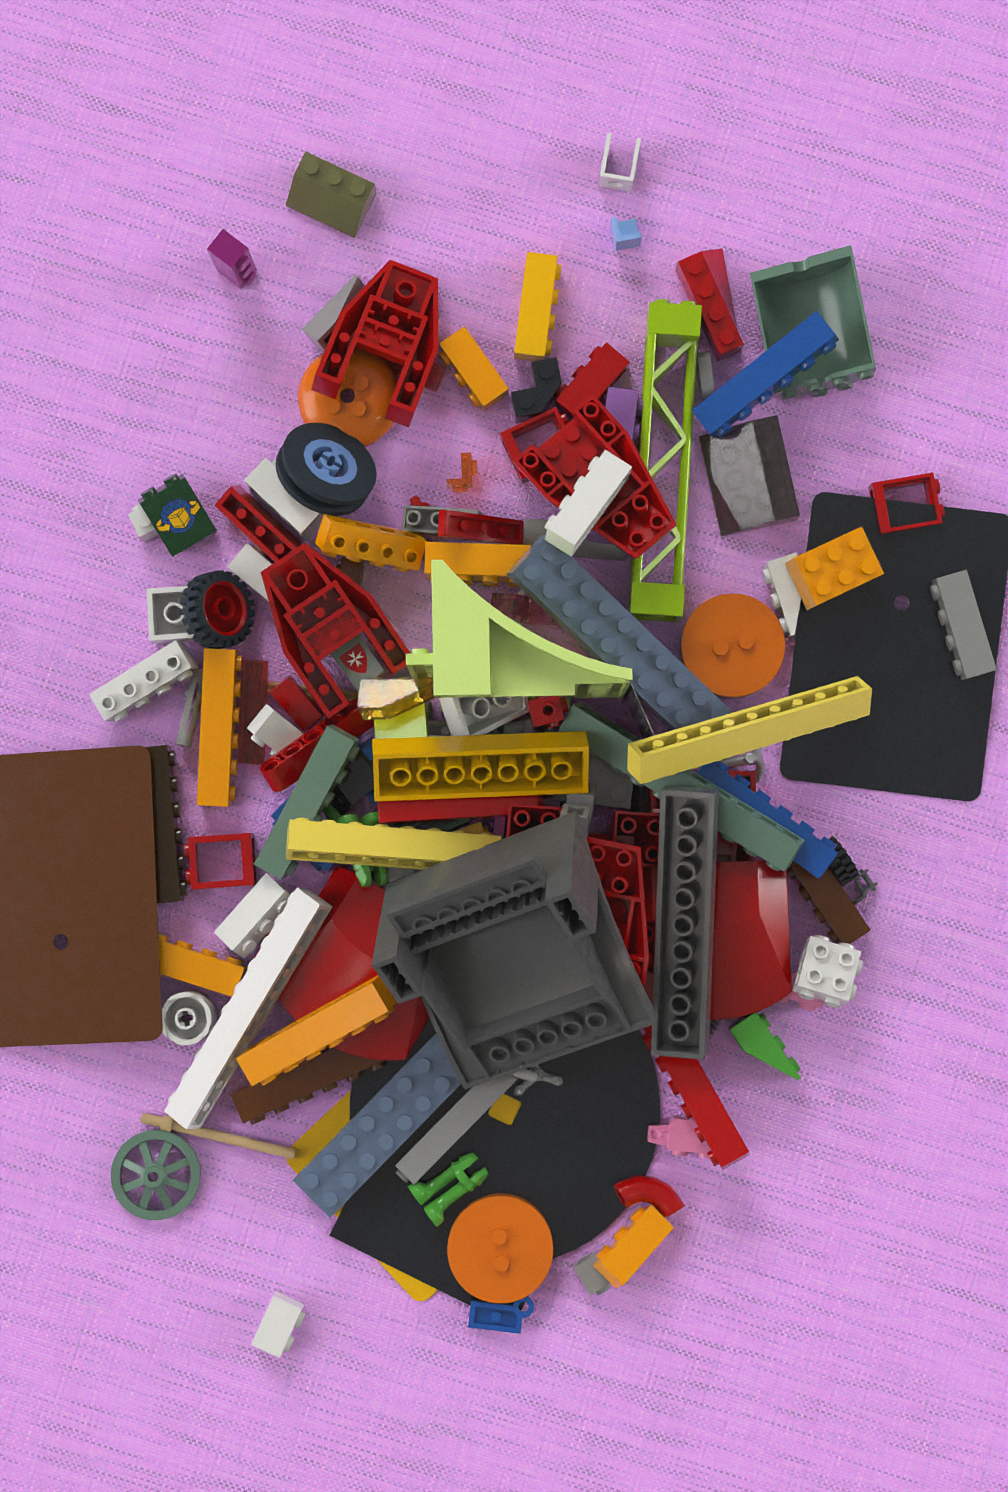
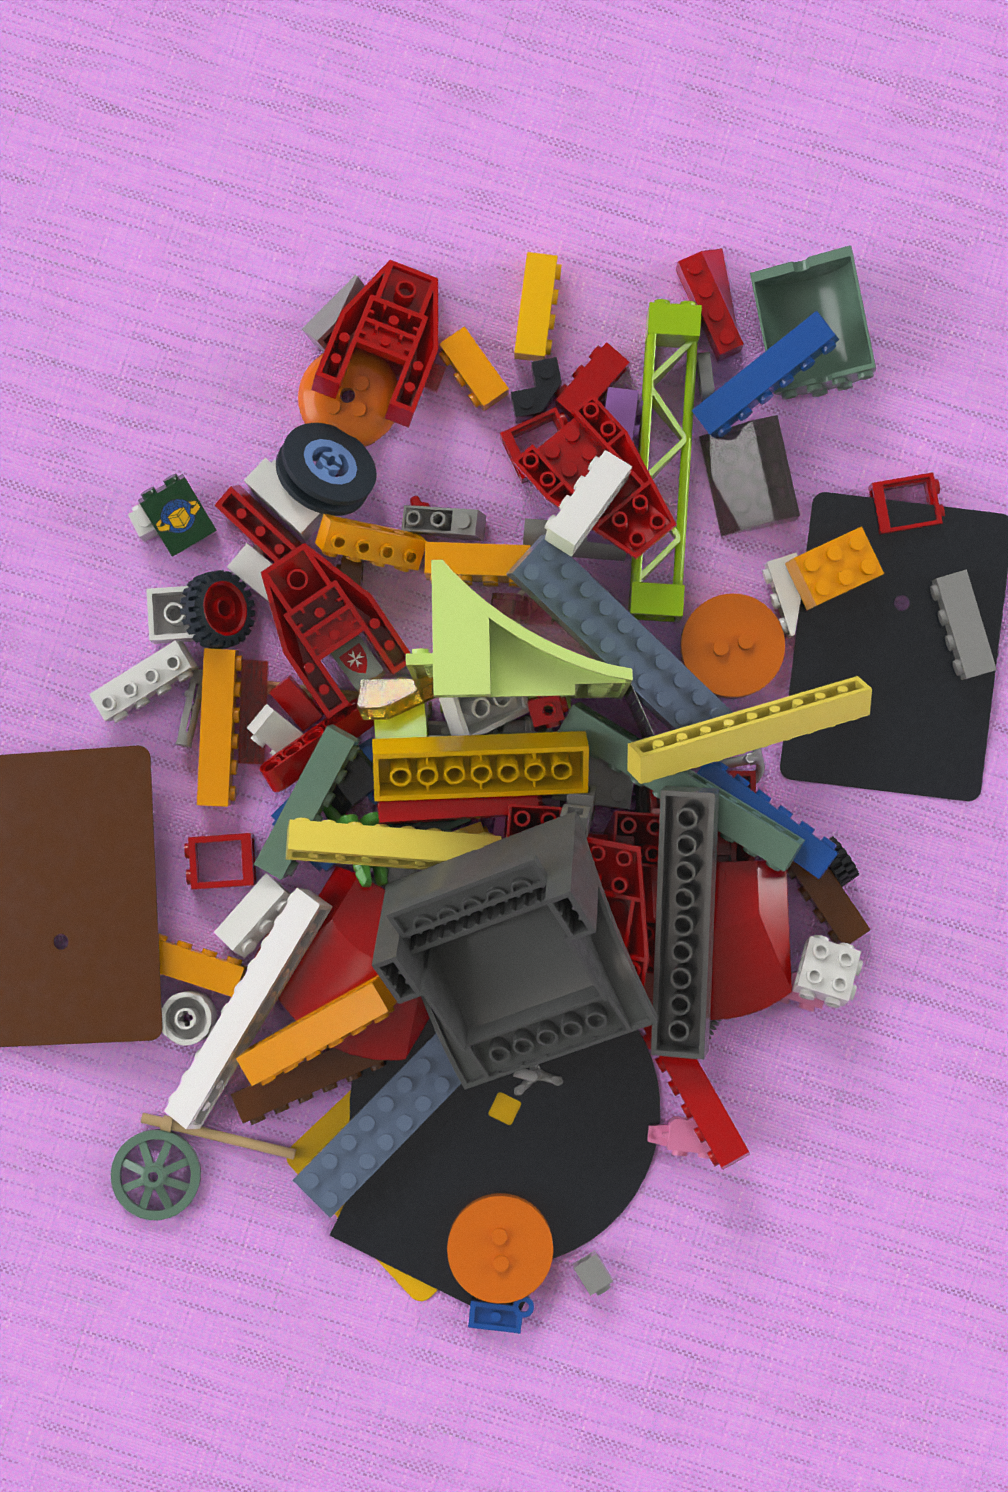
(167, 835): dark brown brick -> none
(232, 259): magenta brick -> none
(277, 1325): white brick -> none
(330, 194): olive slope -> none
(424, 1191): bright green piece -> none
(451, 1128): light grey brick -> none
(469, 468): clear orange bracket -> none
(480, 528): red tile -> none
(606, 179): white piece -> none
(625, 234): light blue panel -> none
(632, 1245): light orange brick -> none
(649, 1190): red cylinder -> none
(757, 1041): bright green slope -> none
(871, 885): dark grey piece -> none

